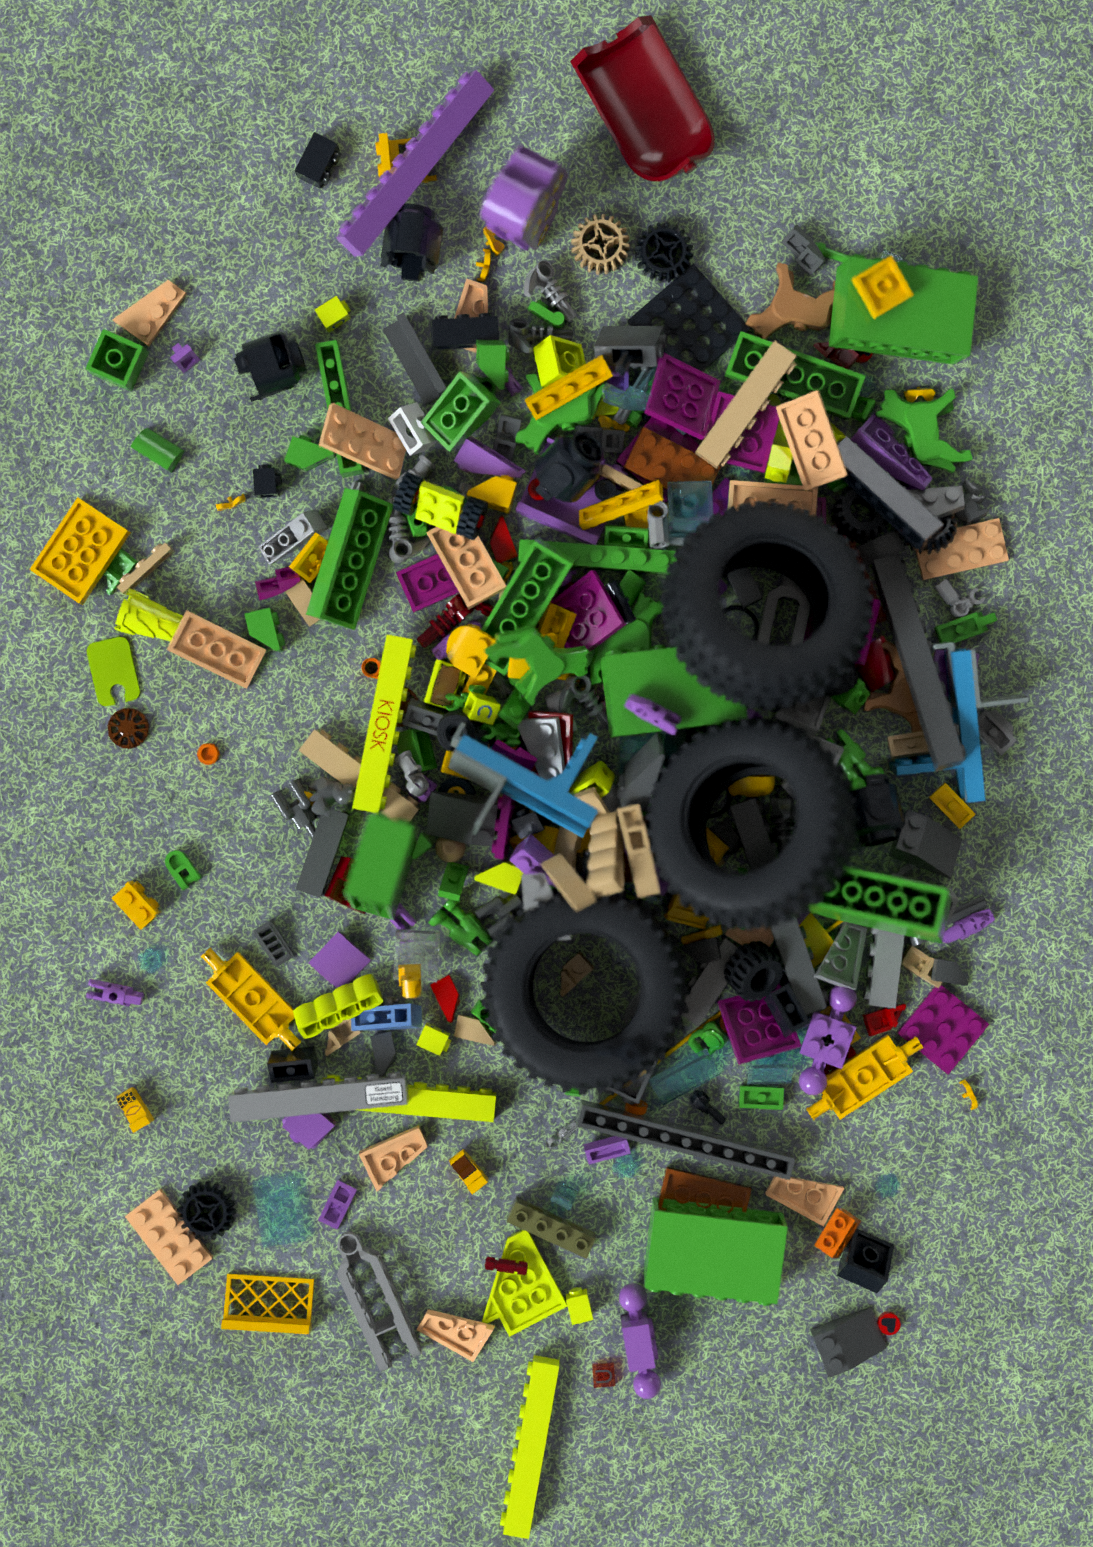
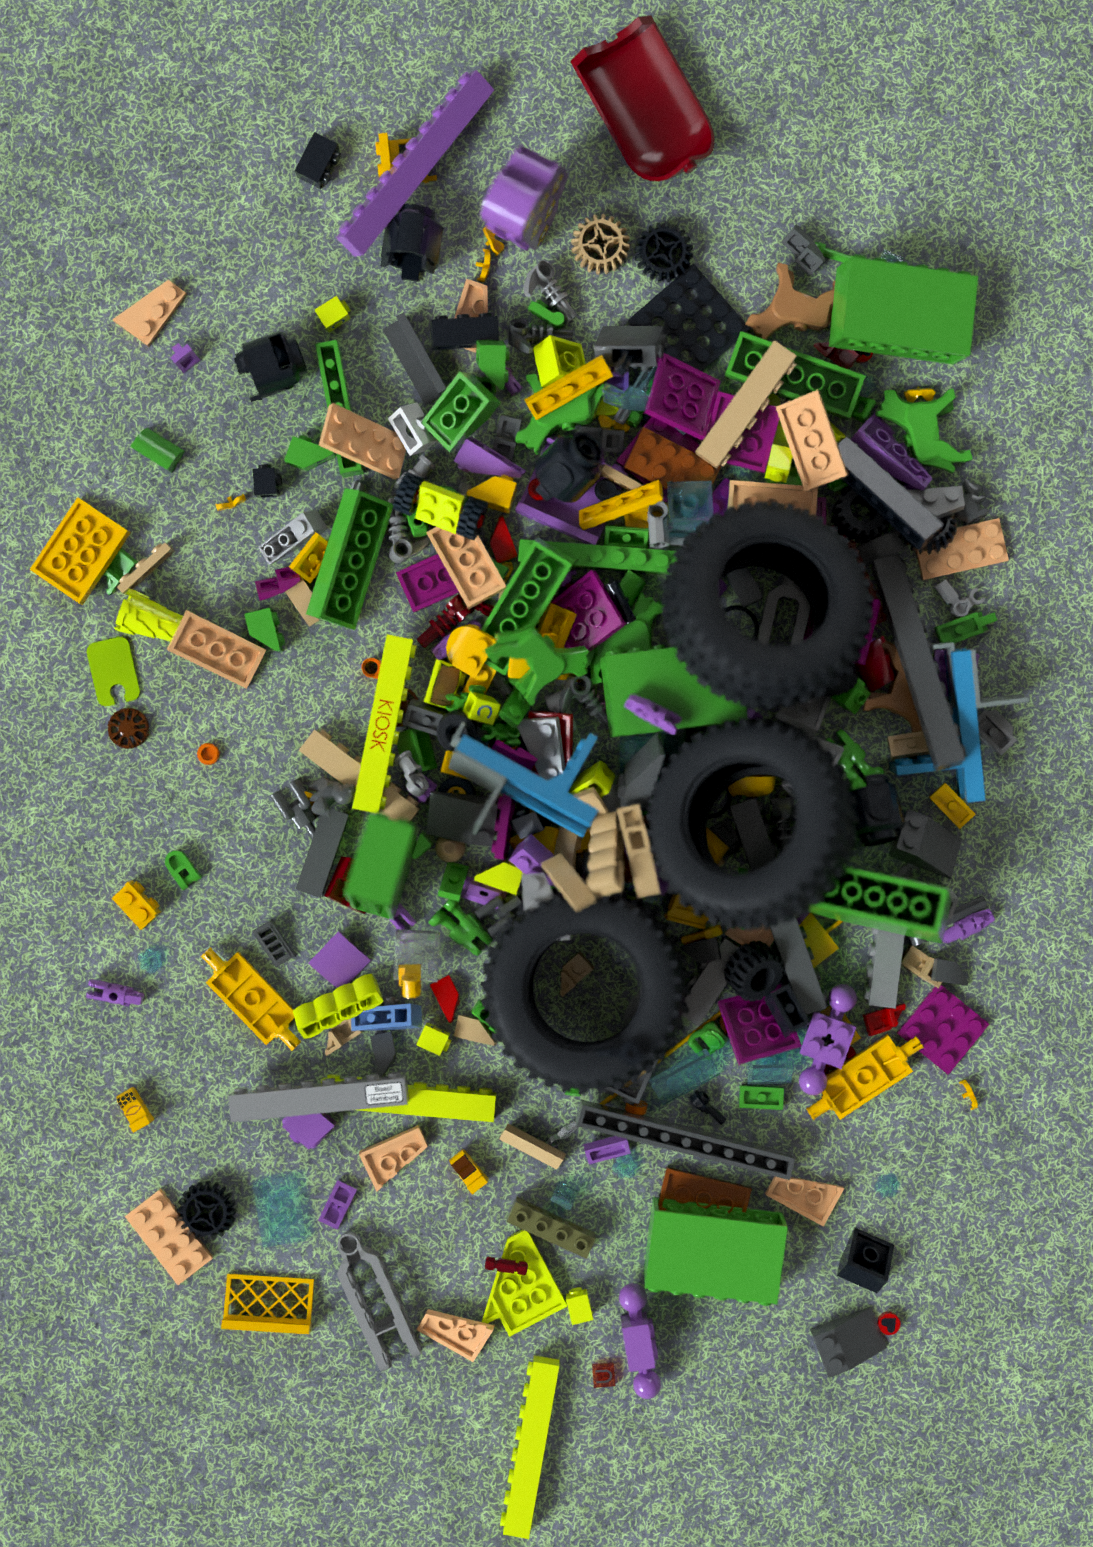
(117, 360): bright green brick -> none
(292, 1065): black brick -> none
(472, 889): none -> medium lavender piece
(532, 1146): none -> tan tile
(837, 1233): orange brick -> none
(844, 957): light grey wing -> none
(882, 287): yellow plate -> none

